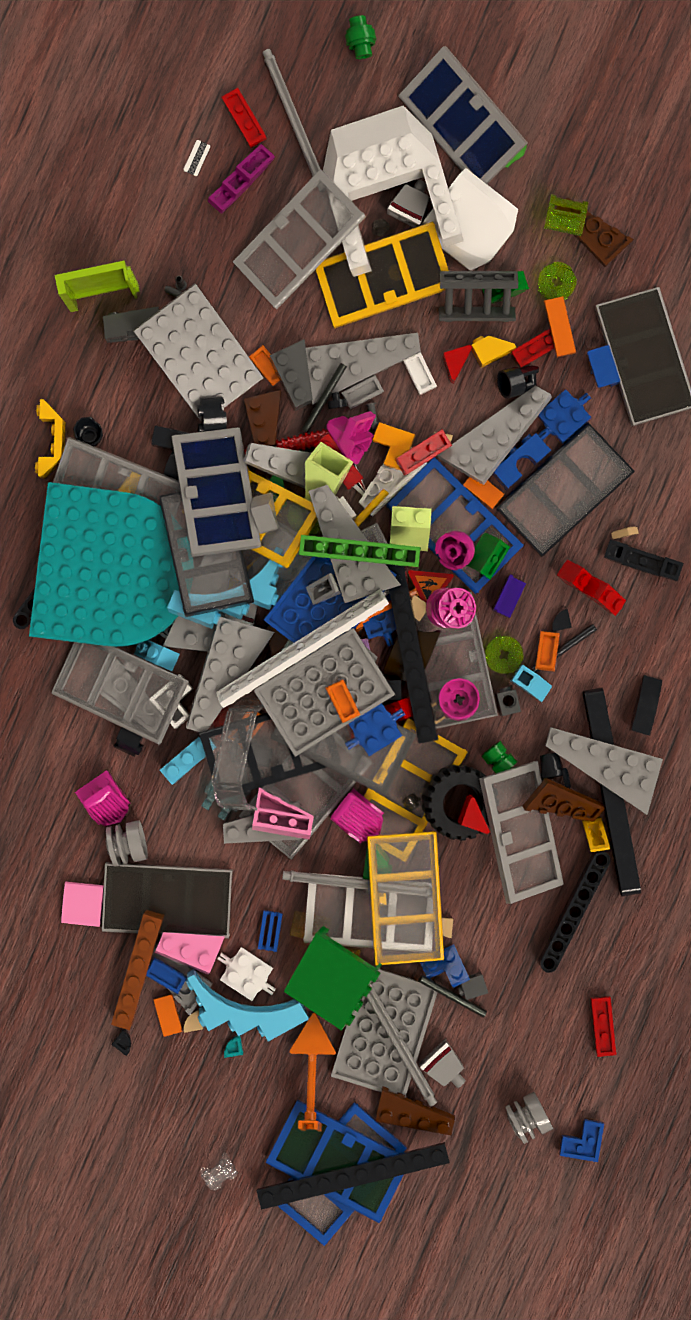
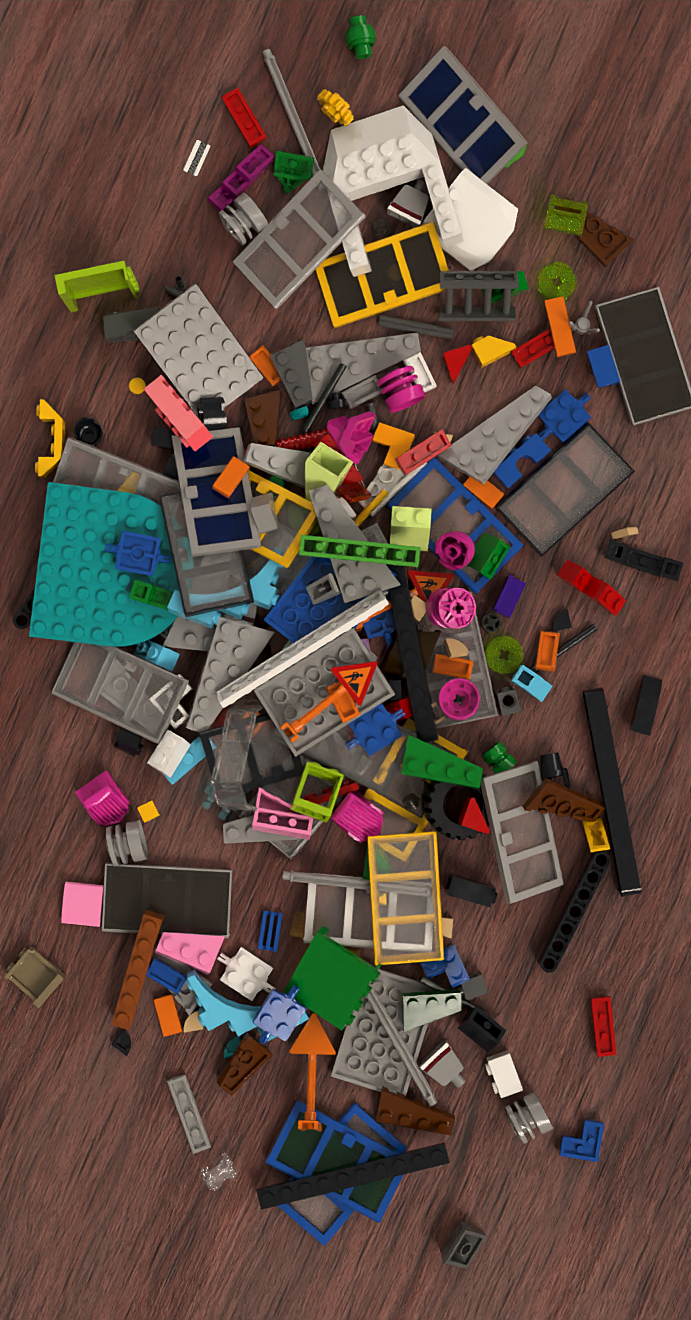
(35, 975): none -> dark tan panel
(137, 385): none -> yellow sticker
(137, 553): none -> blue plate
(148, 811): none -> yellow sticker
(150, 594): none -> green slope
(169, 753): none -> white piece
(177, 414): none -> coral wedge
(189, 1113): none -> light grey tile
(231, 477): none -> orange tile
(243, 218): none -> light grey wheel
(243, 1064): none -> reddish brown wing
(279, 1014): none -> plate
(292, 169): none -> green slope
(299, 413): none -> teal tile
(311, 809): none -> lime window
(335, 107): none -> yellow gear
(346, 787): none -> red plate
(353, 492): none -> clear red tile
(353, 679): none -> piece
(400, 386): none -> dark pink wheel
(416, 327): none -> dark grey axle
(429, 1006): none -> wing
(434, 764): none -> green wedge
(452, 666): none -> orange tile
(455, 648): none -> tan tile
(462, 1245): none -> dark grey slope
(471, 890): none -> black slope
(481, 1029): none -> black brick
(493, 621): none -> pearl dark grey wheel
(504, 1074): none -> white piece
(512, 380): black piece -> none
(582, 324): none -> light grey plant
(618, 769): light grey wing -> none

